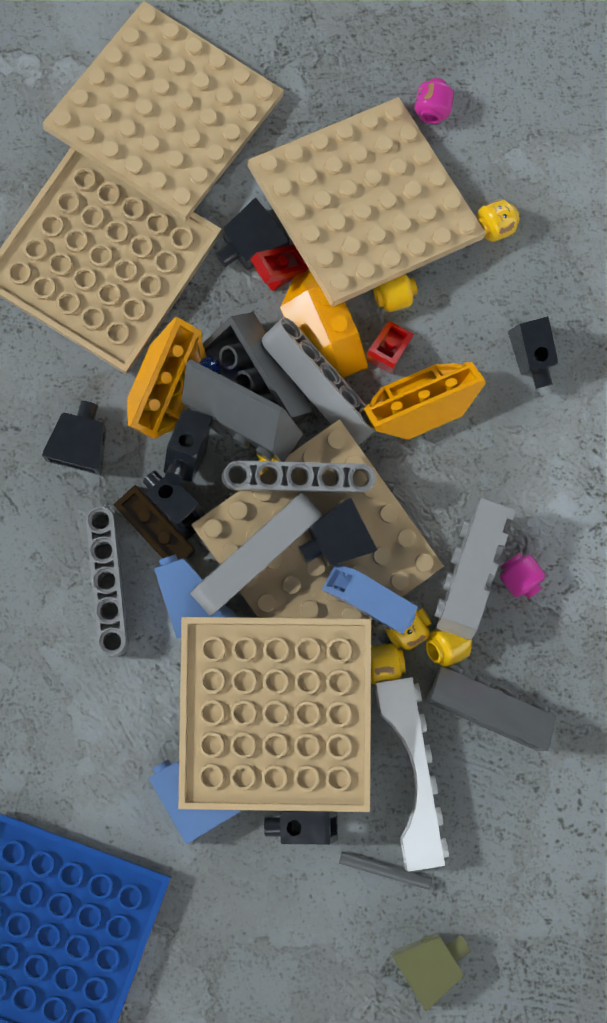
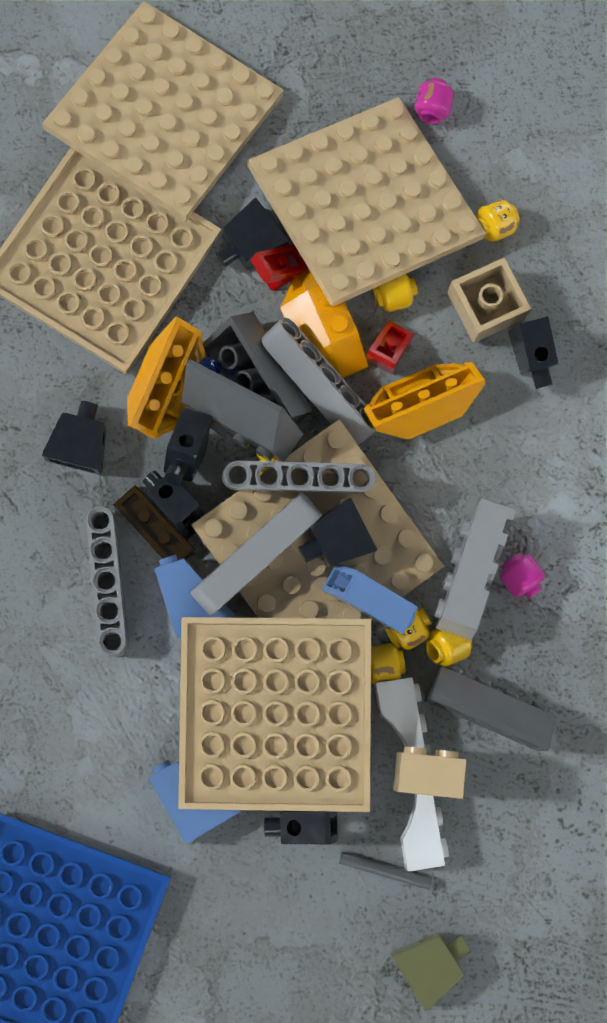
(428, 774): none -> tan brick
(488, 300): none -> tan brick

